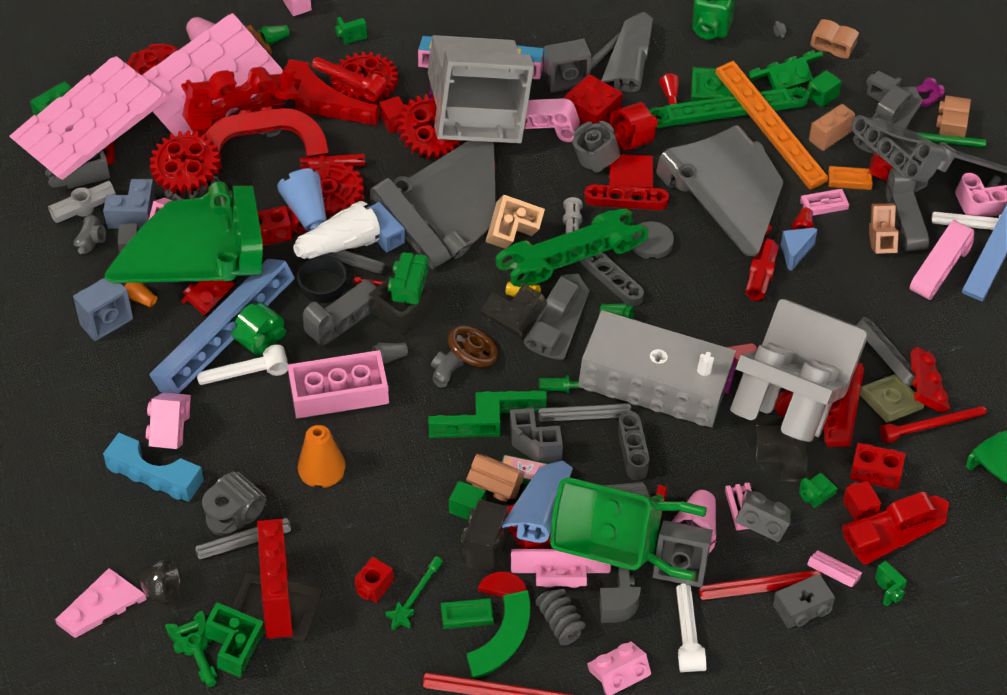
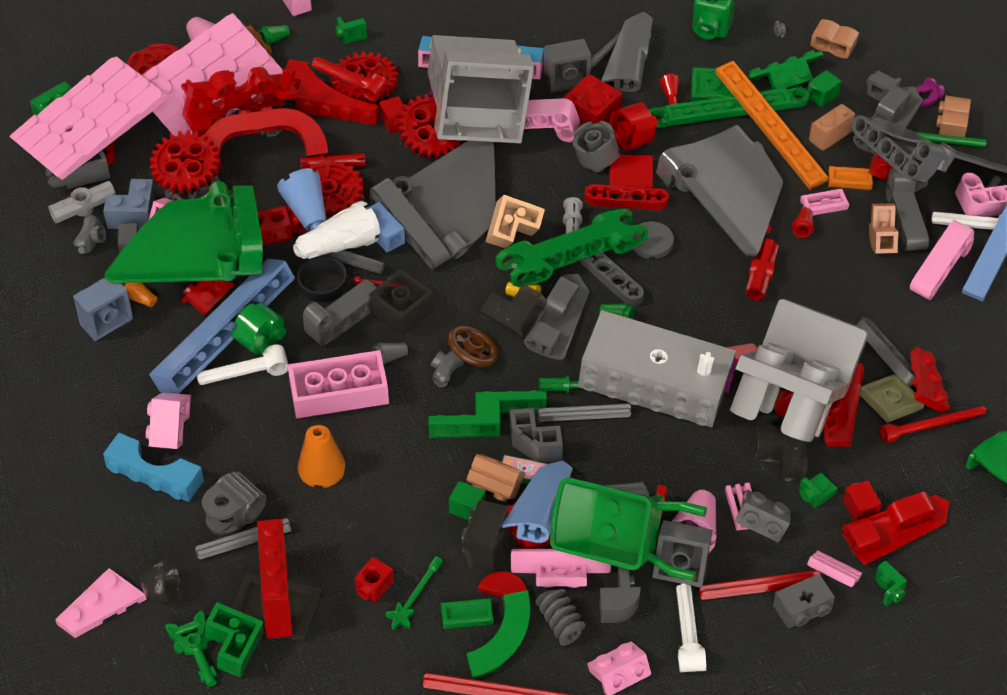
(409, 278): green brick -> none
(635, 457): dark grey beam -> none
(796, 245): medium blue slope -> none
(877, 466): red brick -> none

